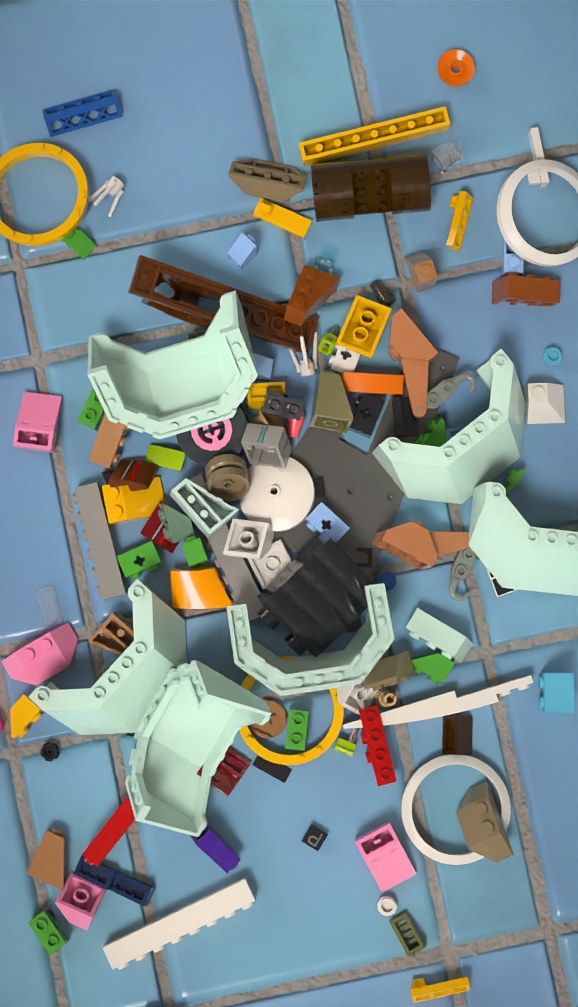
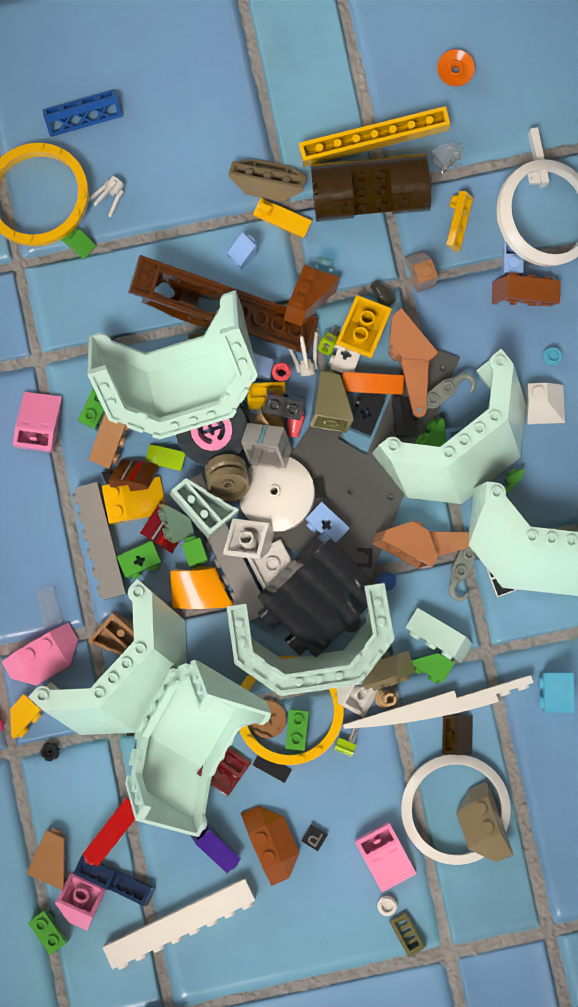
(271, 842): none -> dark orange wedge
(281, 367): none -> coral cone
(378, 751): red bracket -> none
(422, 992): yellow hinge -> none

